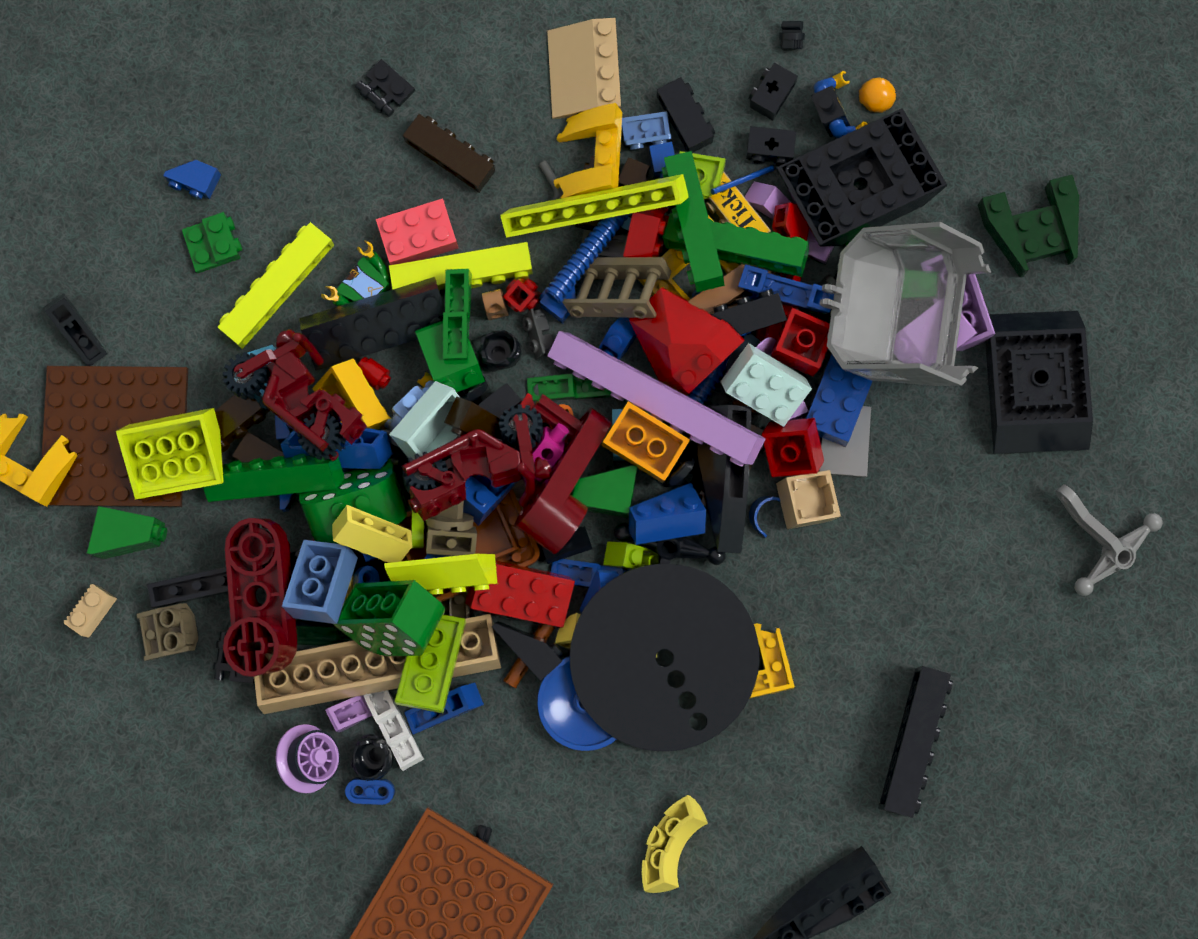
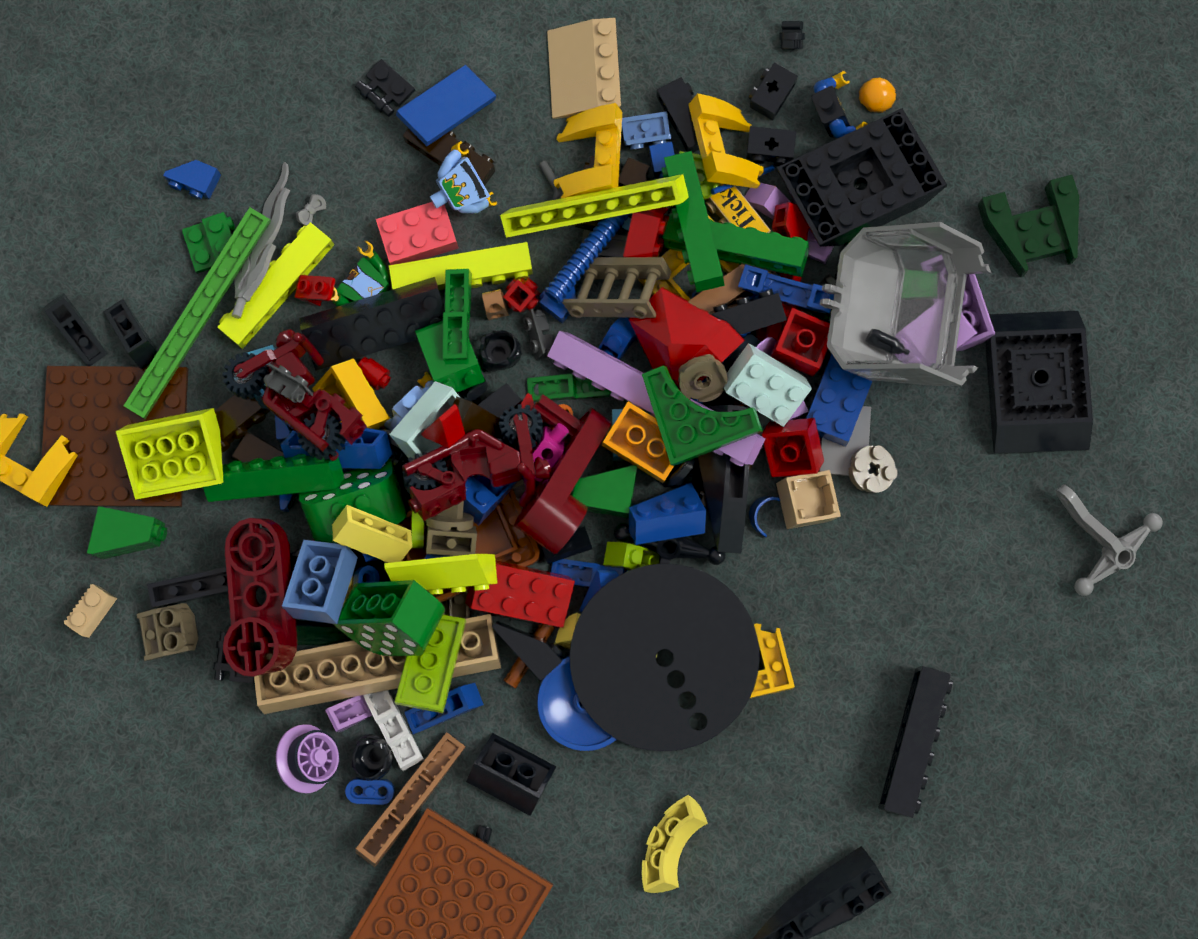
(131, 334): none -> black slope
(197, 313): none -> bright green plate
(258, 262): none -> light grey piece
(294, 386): none -> dark grey hinge
(314, 289): none -> red bracket
(315, 204): none -> light grey piece
(409, 800): none -> medium nougat slope
(445, 105): none -> blue tile
(446, 428): none -> red slope
(460, 184): none -> light blue torso
(511, 774): none -> black slope
(689, 428): none -> green plate
(698, 367): none -> dark tan plate
(707, 117): none -> yellow wedge
(884, 466): none -> plate
(885, 342): none -> black piece

